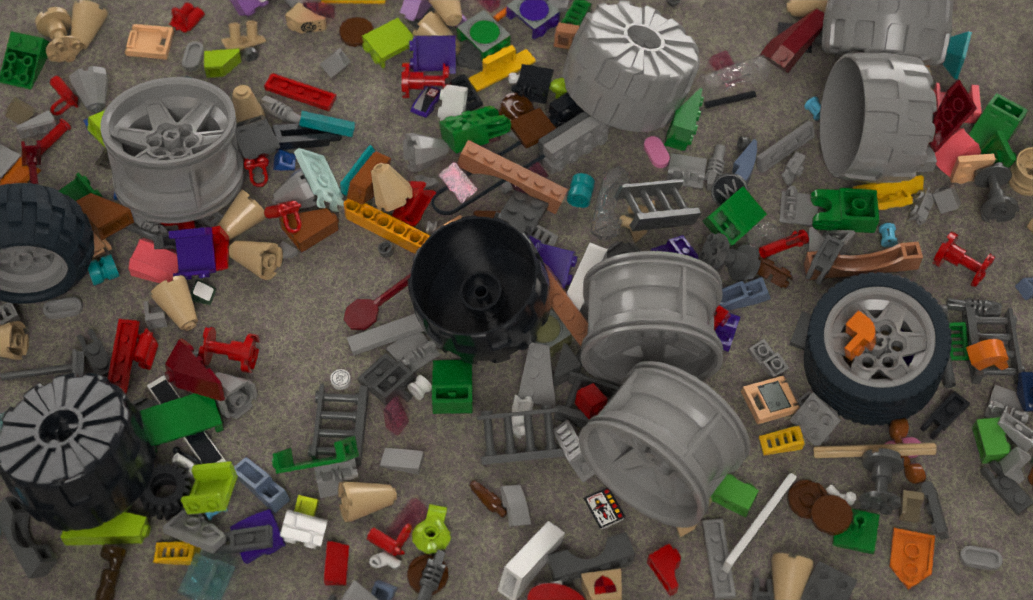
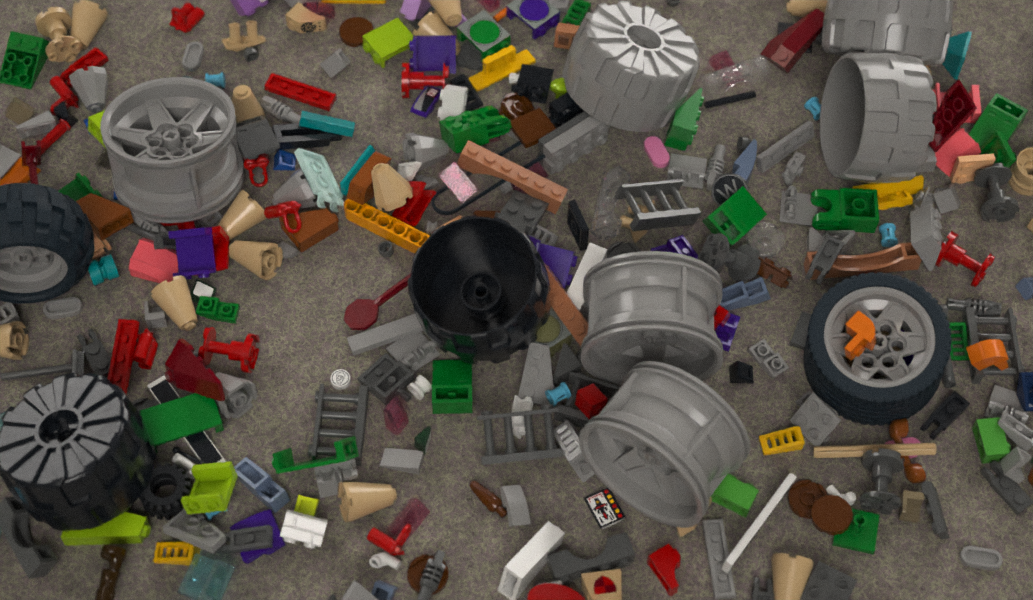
(62, 113): none -> black slope
(92, 58): none -> red hinge
(146, 41): light nougat container -> none
(217, 80): none -> medium azure bush
(219, 311): none -> green slope
(220, 62): lime slope -> none
(336, 564): red slope -> none
(408, 170): none -> white tile
(422, 440): none -> clear green slope
(433, 524): lime animal -> none
(558, 394): none -> medium azure bush
(577, 225): none -> black tile
(581, 190): teal wheel -> none
(741, 373): none -> black slope
(775, 398): light nougat container -> none
(784, 244): red piece -> none
(911, 556): orange tile -> none
(926, 234): none -> light grey slope

